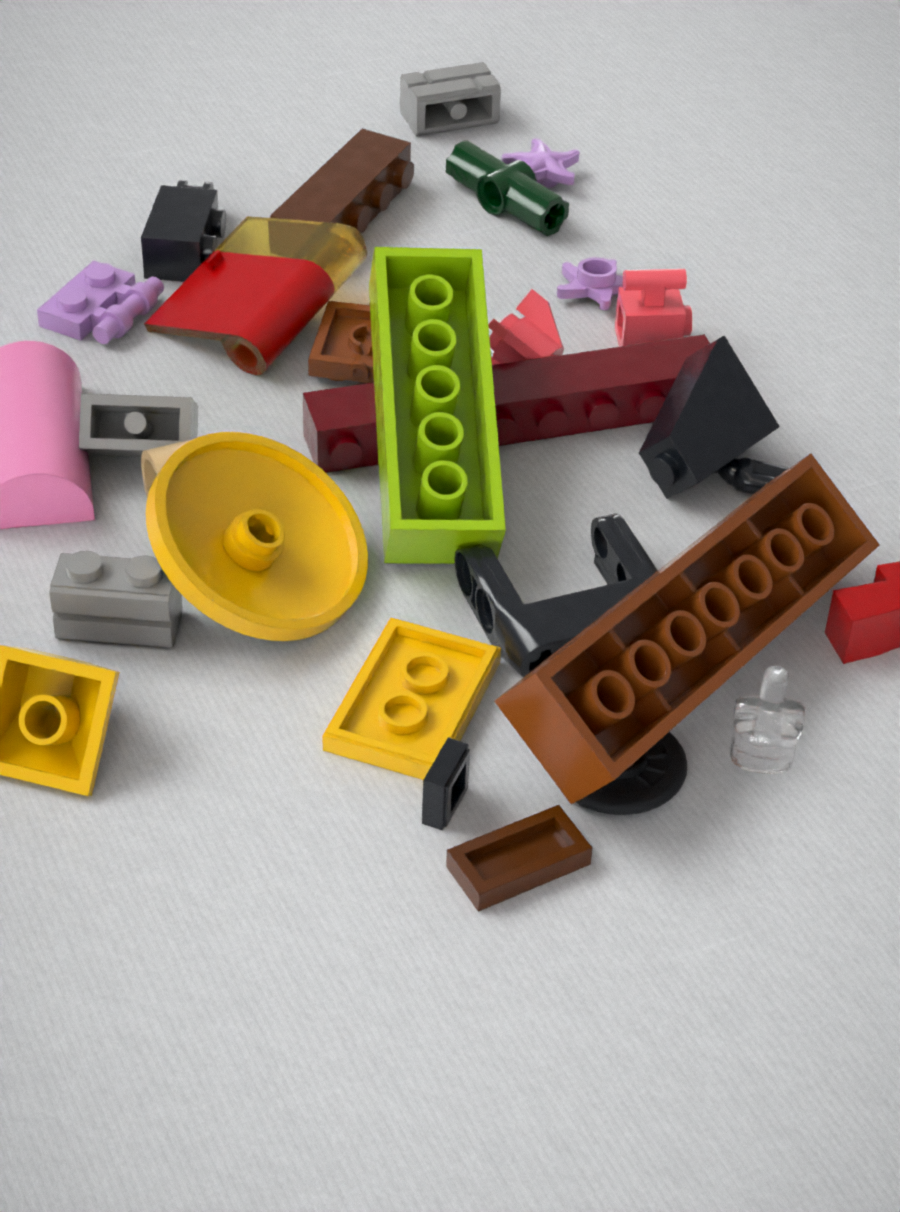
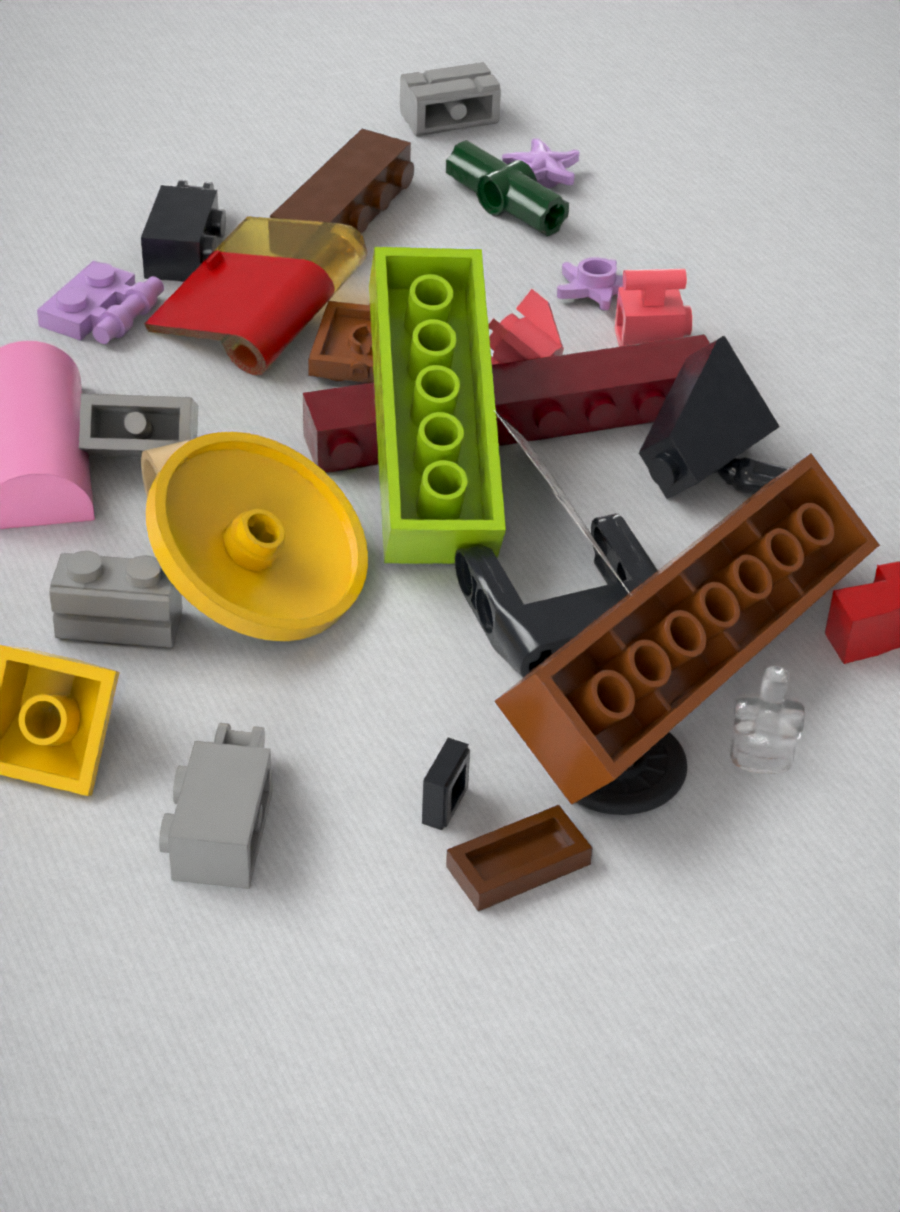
(219, 809): none -> light grey brick
(411, 698): yellow tile -> none
(556, 487): none -> white sticker

